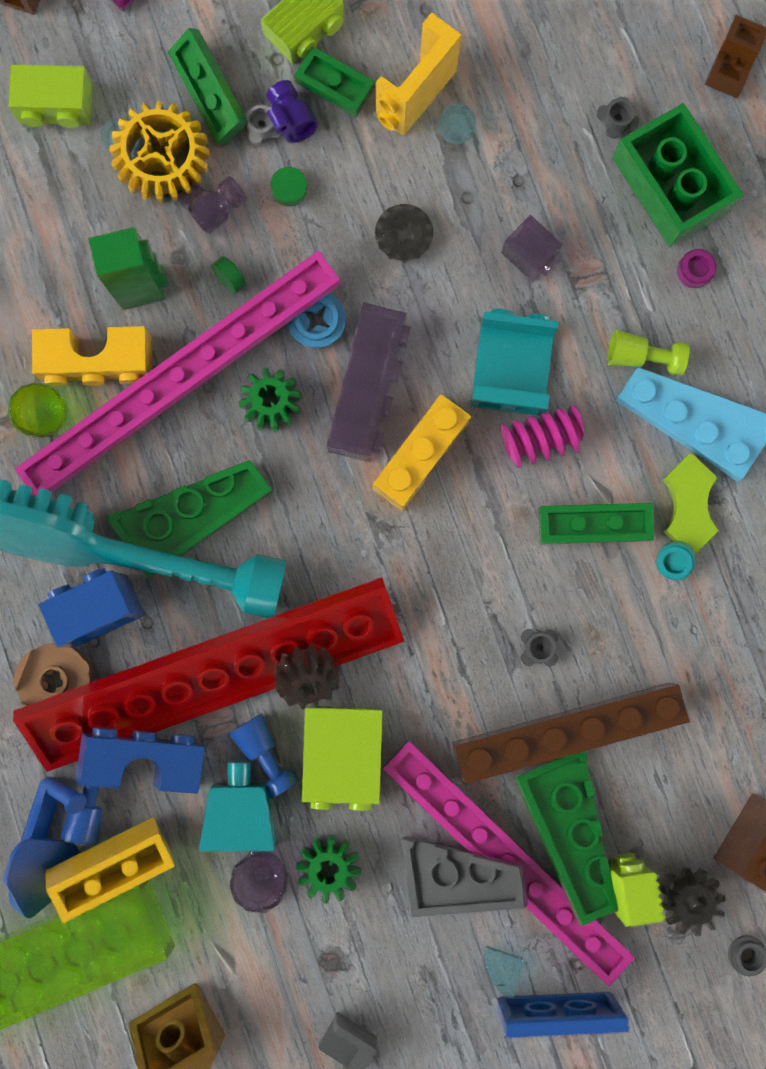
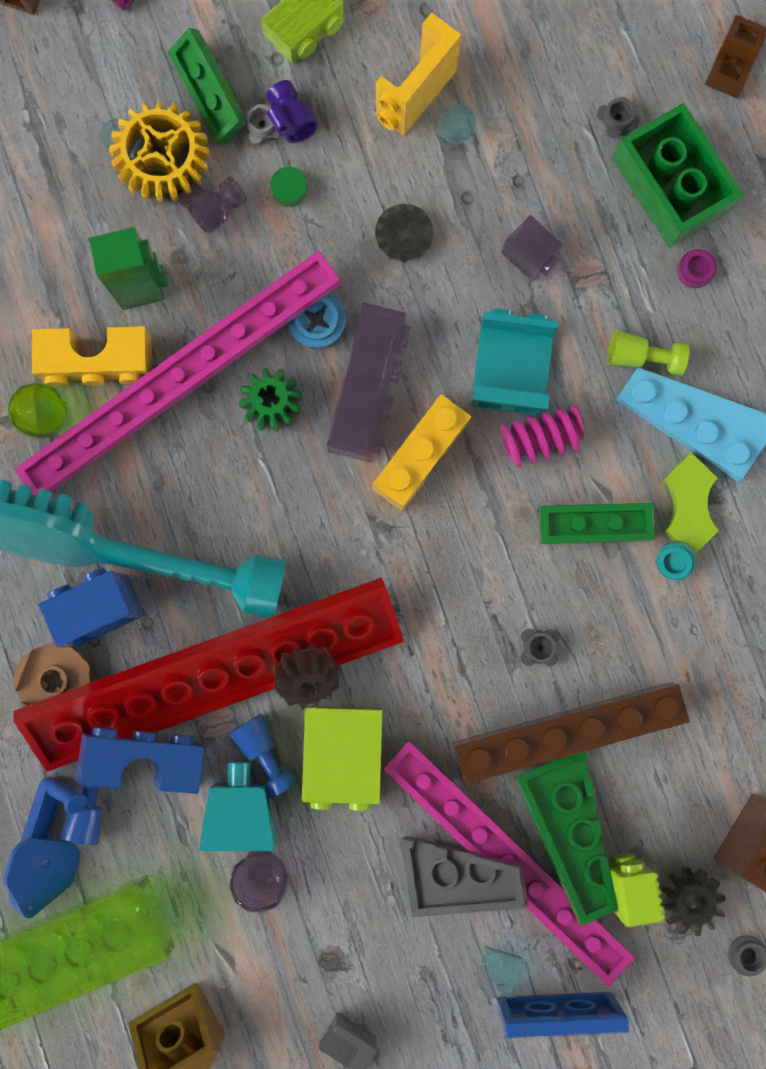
(50, 95): lime brick -> none
(108, 869): yellow brick -> none
(191, 512): green wing -> none
(228, 274): green tile -> none
(334, 81): green plate -> none
(342, 872): green gear -> none

